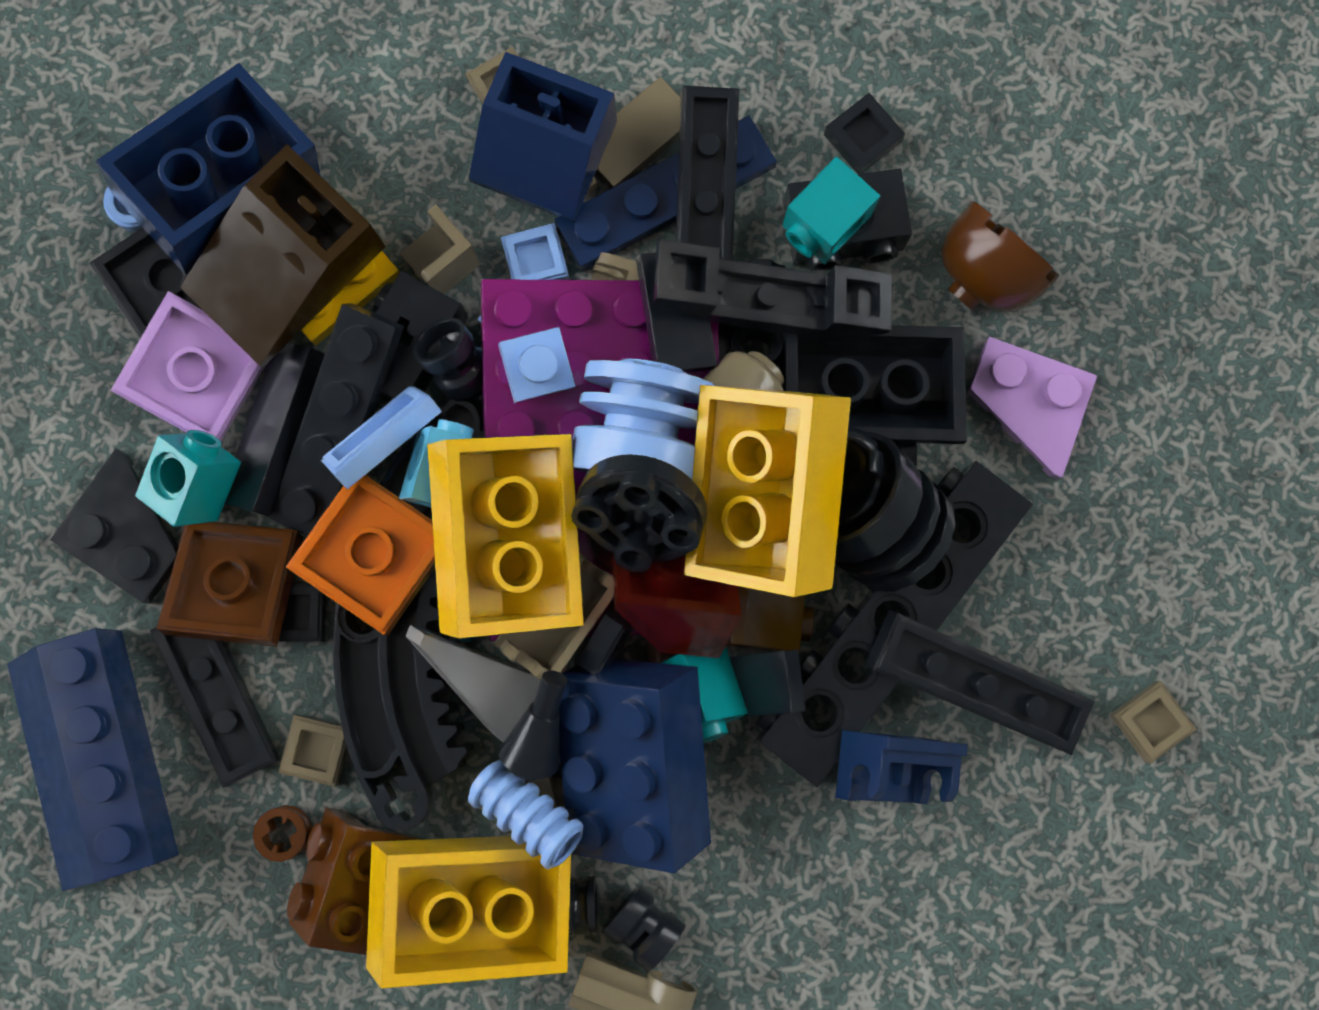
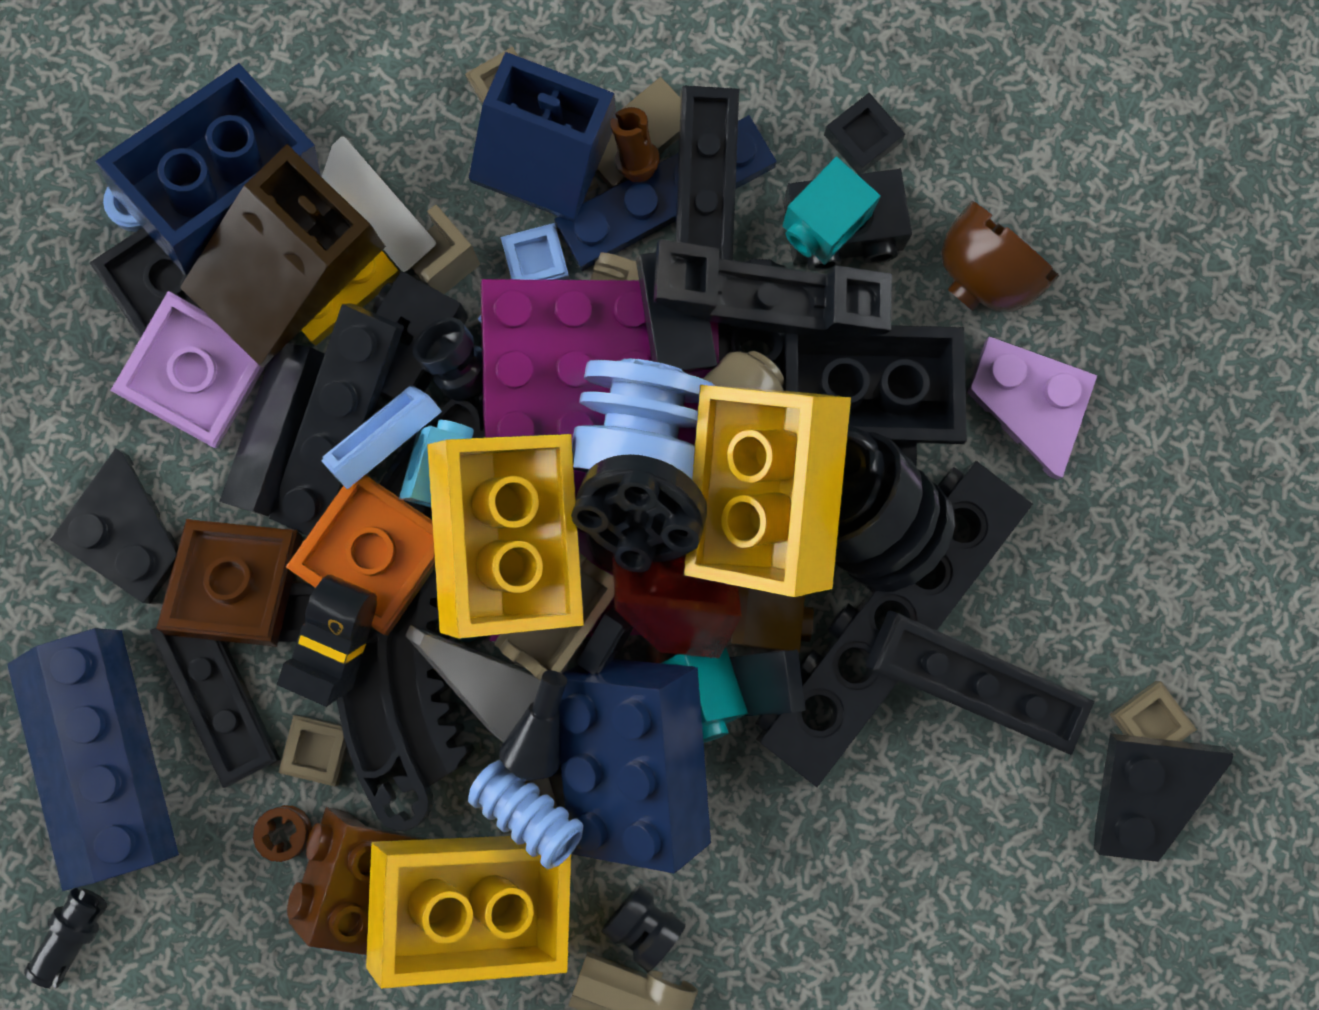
(69, 930): none -> black pin
(188, 478): teal brick -> none
(330, 641): none -> black leg
(369, 195): none -> white sticker
(536, 365): light blue plate -> none
(583, 905): black bush -> none
(636, 154): none -> reddish brown pin
(896, 767): dark blue hinge -> none
(1152, 793): none -> black wing

